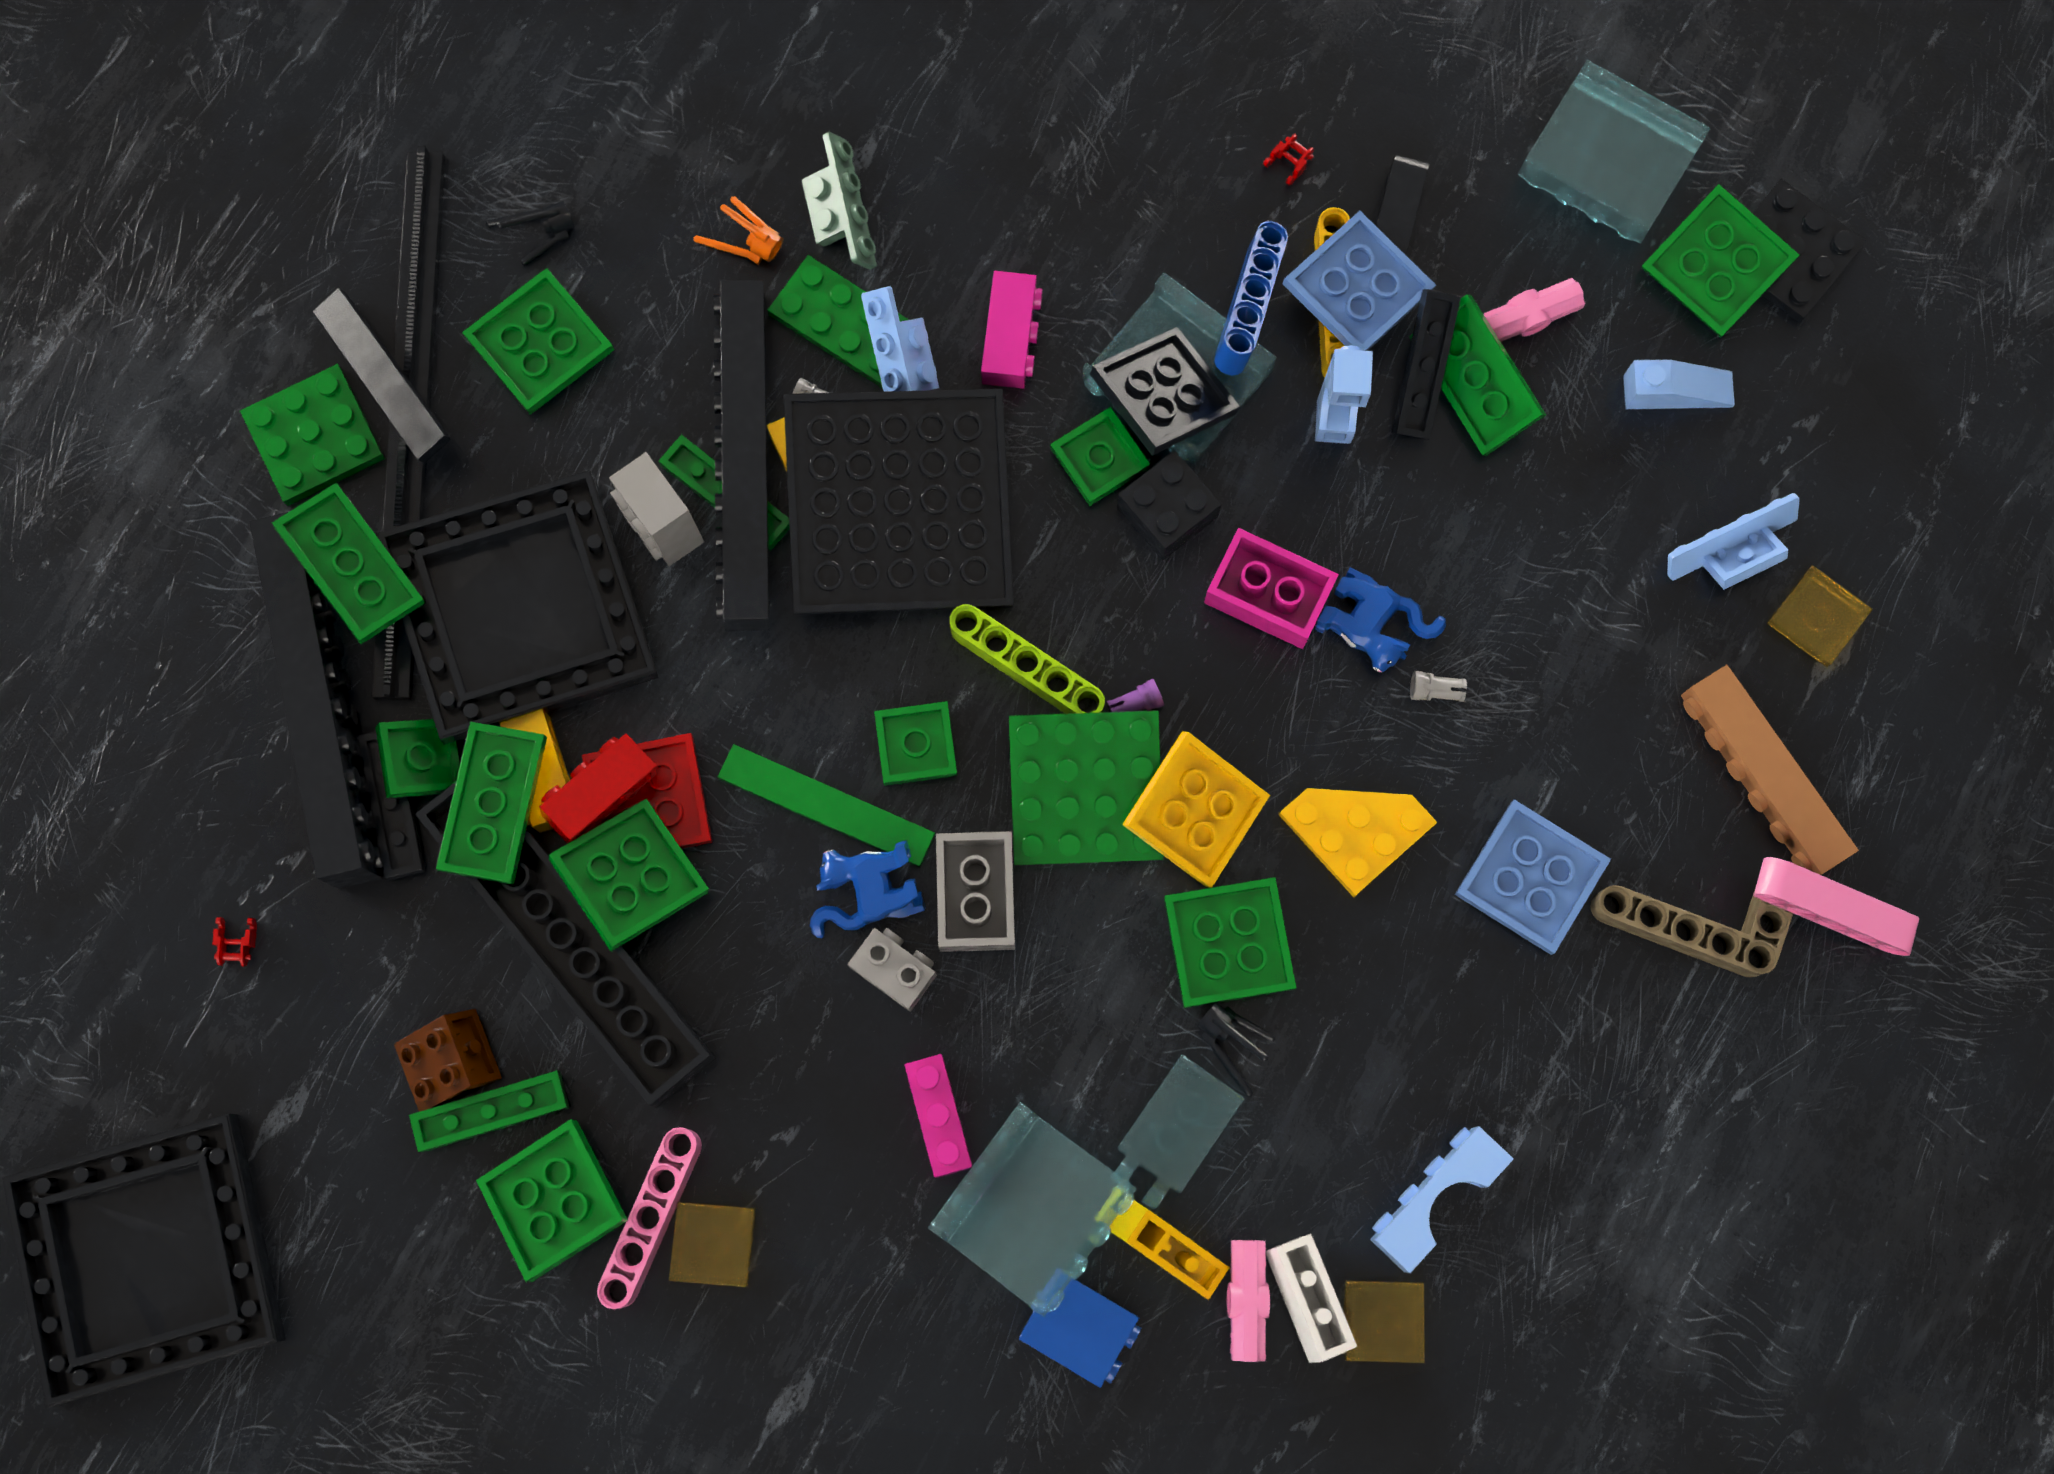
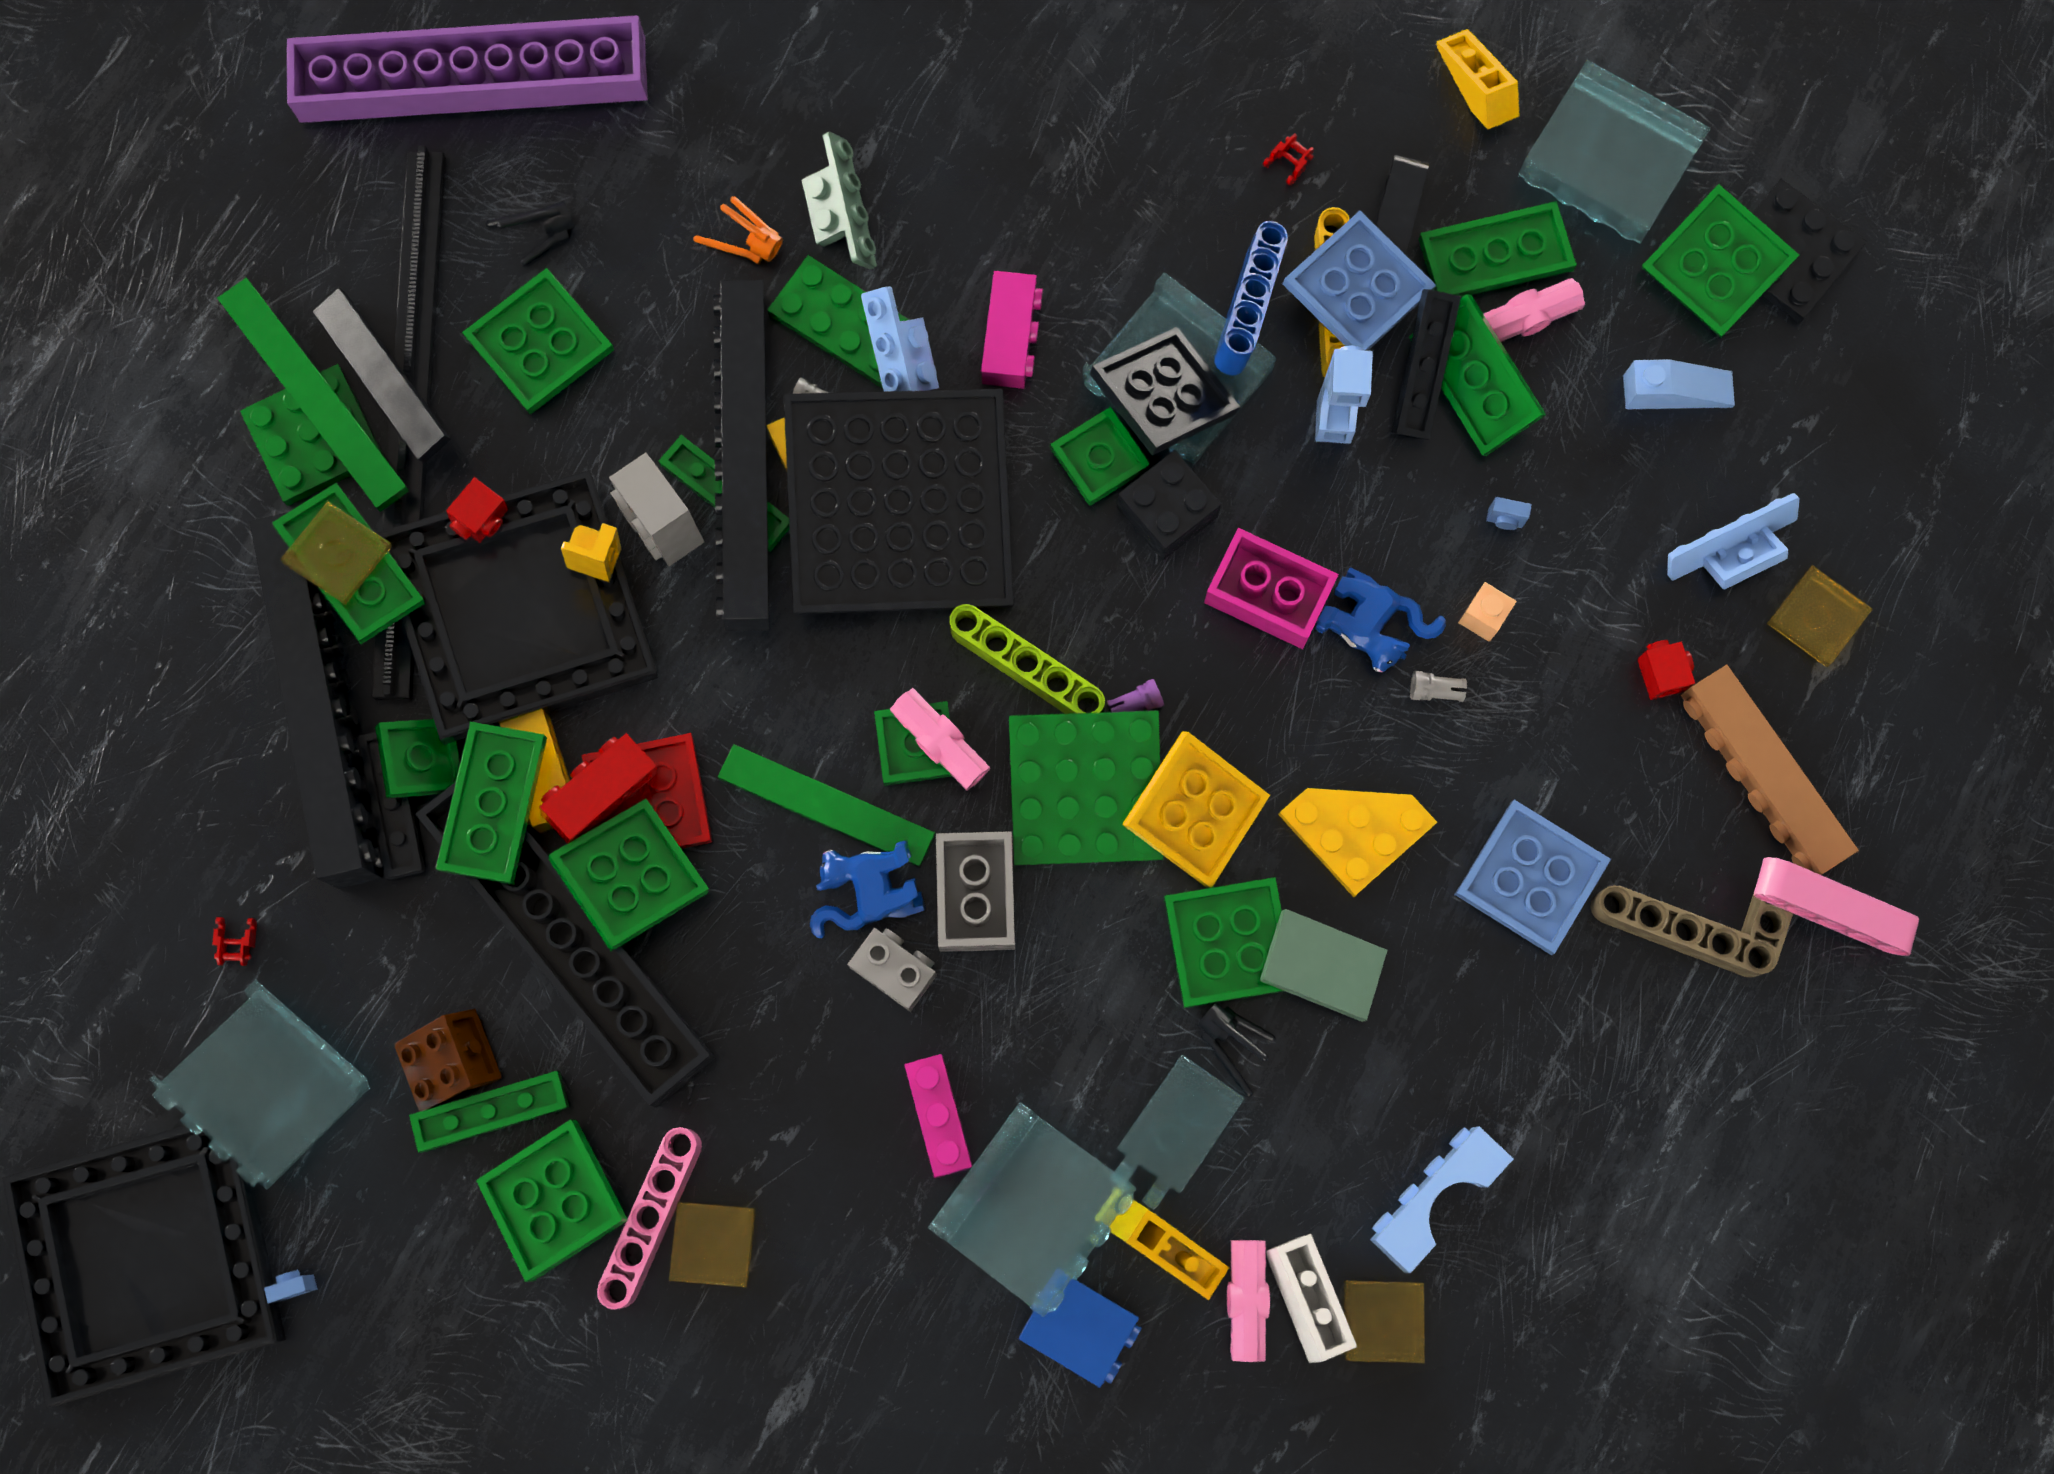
(261, 1088): none -> clear light blue panel
(290, 1286): none -> medium blue plate
(313, 395): none -> green tile
(336, 552): none -> clear yellow tile
(466, 69): none -> medium lavender brick
(476, 512): none -> red brick
(593, 551): none -> yellow panel
(939, 739): none -> bright pink piece
(1323, 965): none -> sand green tile
(1481, 79): none -> yellow slope
(1487, 612): none -> light nougat brick
(1498, 251): none -> green plate
(1508, 513): none -> medium blue plate
(1666, 669): none -> red brick

